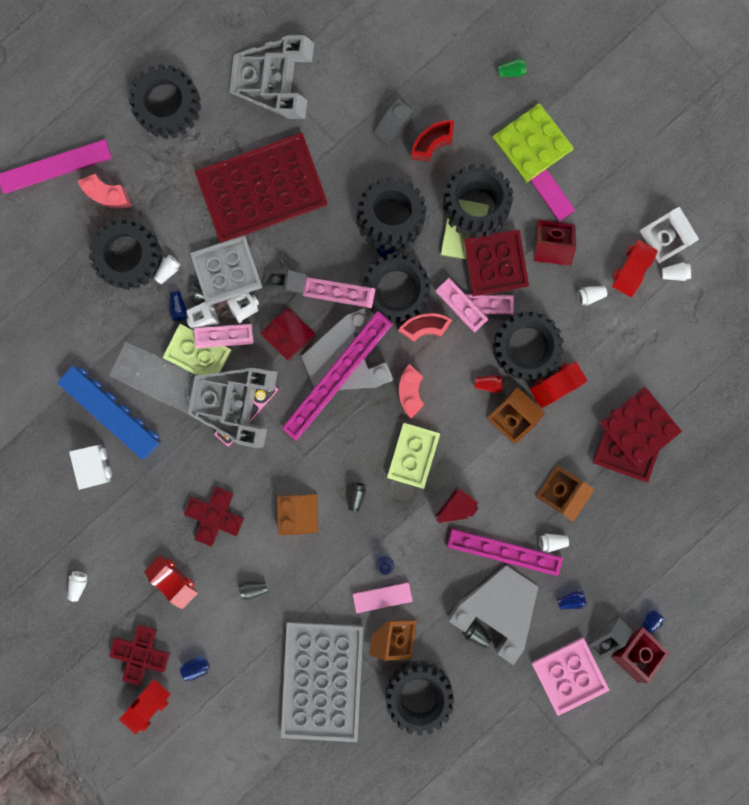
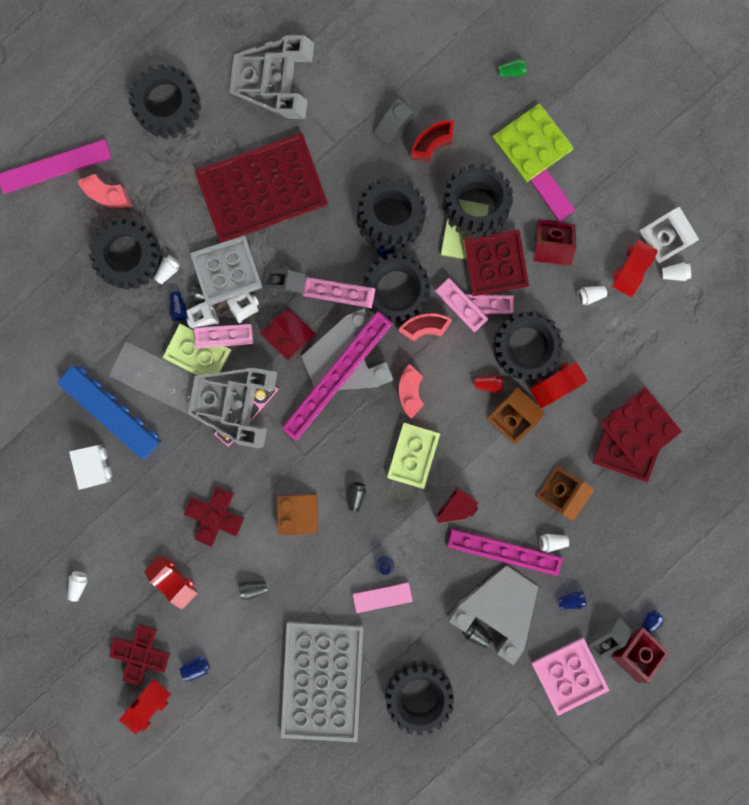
(394, 640): dark orange slope -> none

